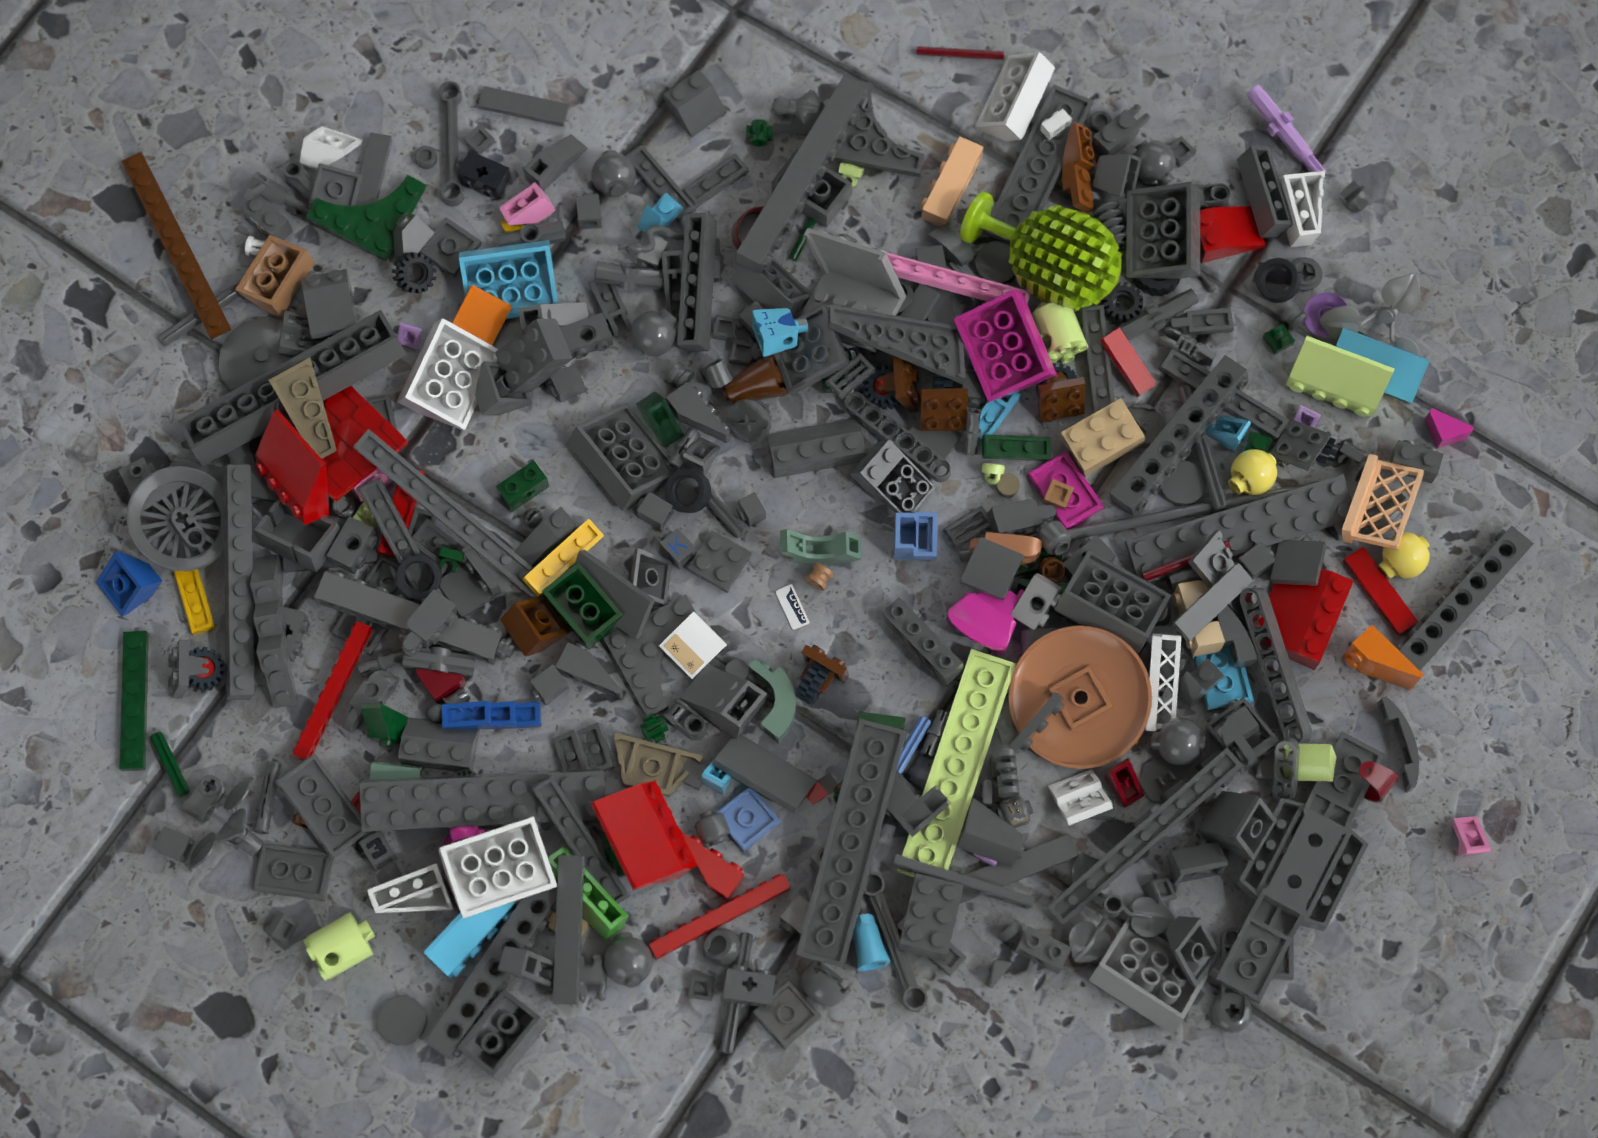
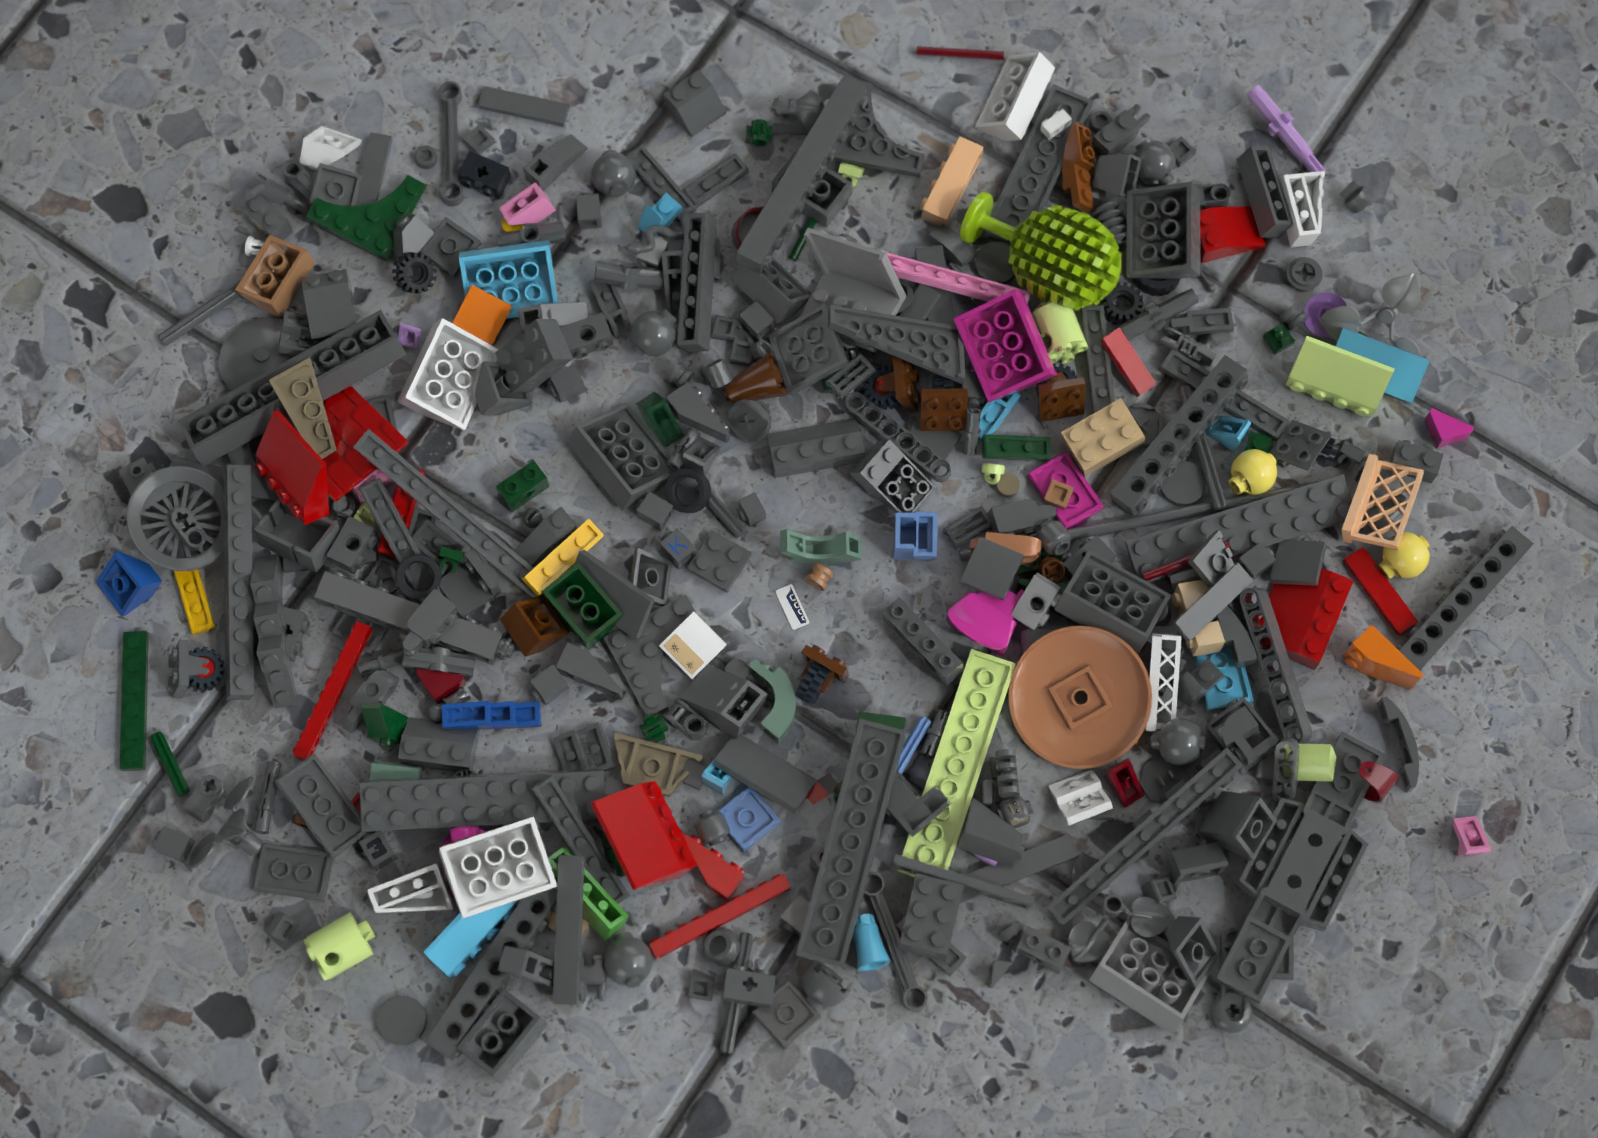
(176, 245): reddish brown plate -> none
(776, 329): medium azure torso -> none
(1038, 723): dark grey plate -> none
(1286, 295): black tyre -> none
(1307, 416): lavender slope -> none

